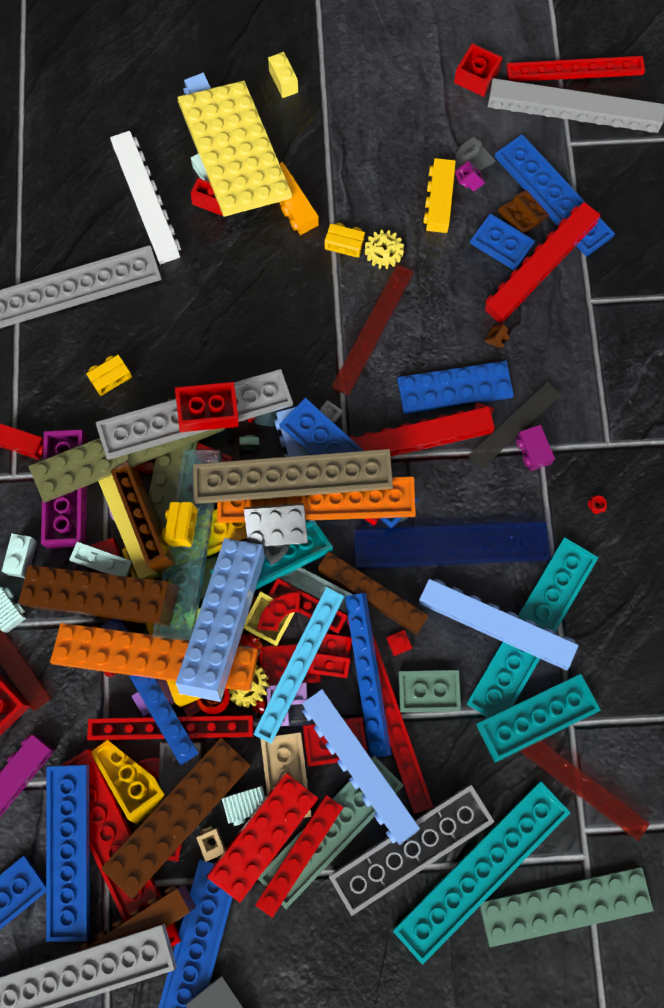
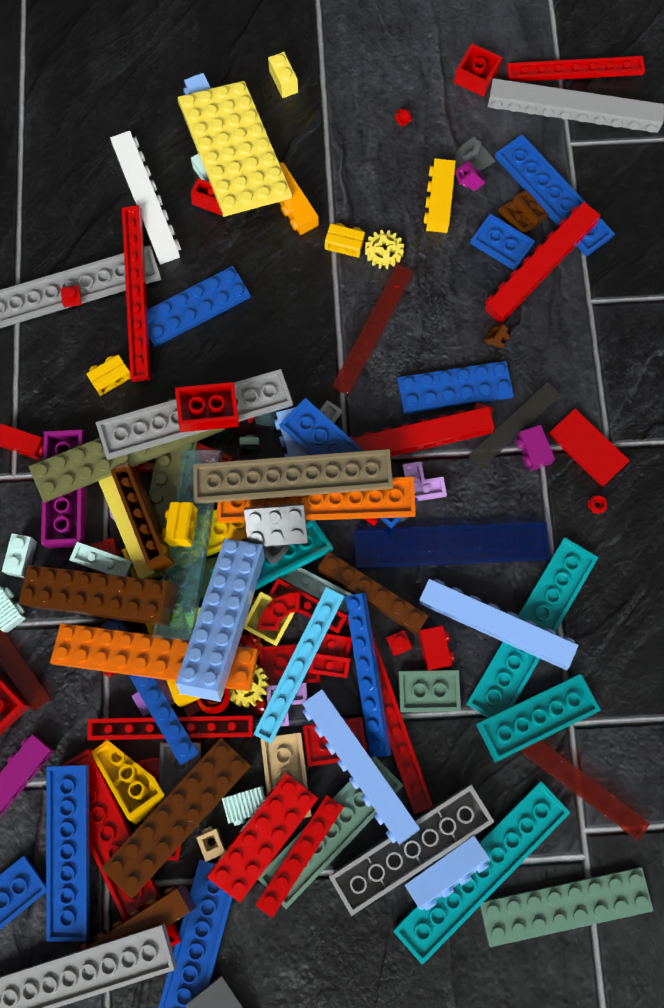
(71, 296): none -> red plate
(136, 294): none -> red plate
(195, 305): none -> blue plate
(403, 117): none -> red plate
(424, 488): none -> lavender plate
(435, 648): none -> red brick
(448, 873): none -> light blue brick
(588, 447): none -> red tile

